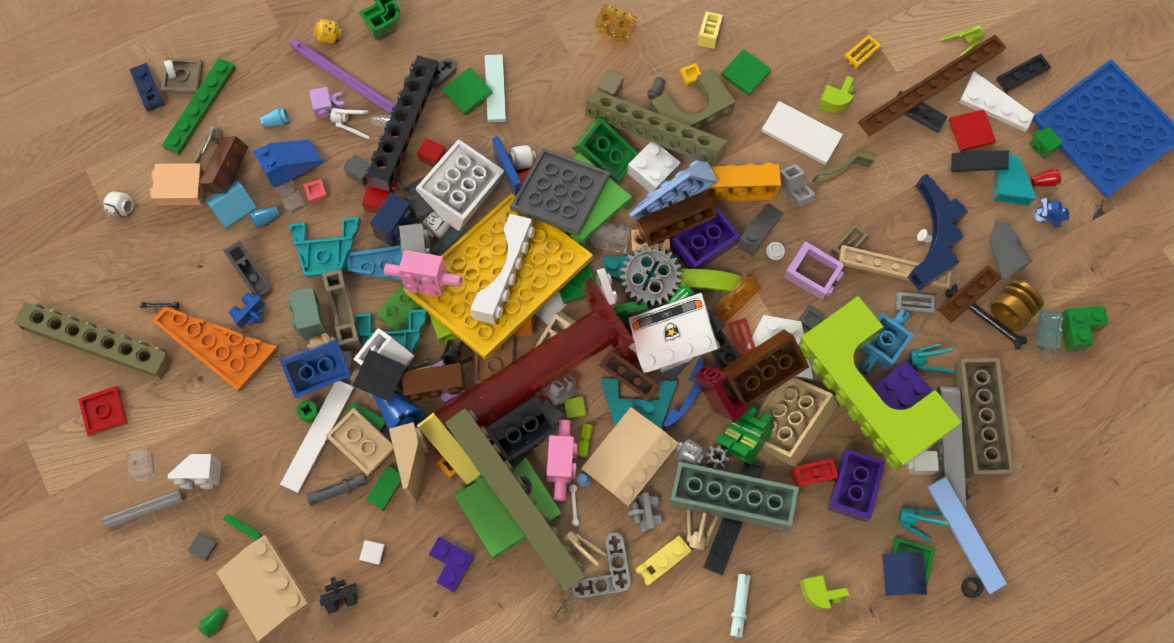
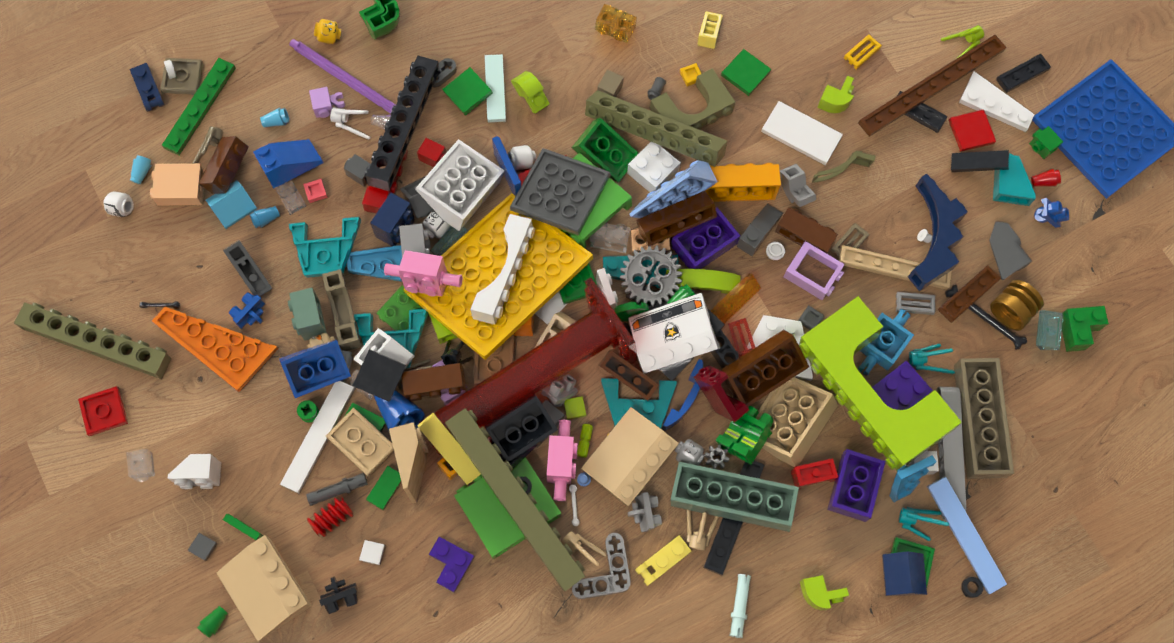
(140, 168): none -> medium azure cone
(142, 509): light grey axle -> none
(330, 517): none -> red piece
(531, 89): none -> lime brick
(801, 229): none -> reddish brown brick
(908, 478): none -> dark azure wing

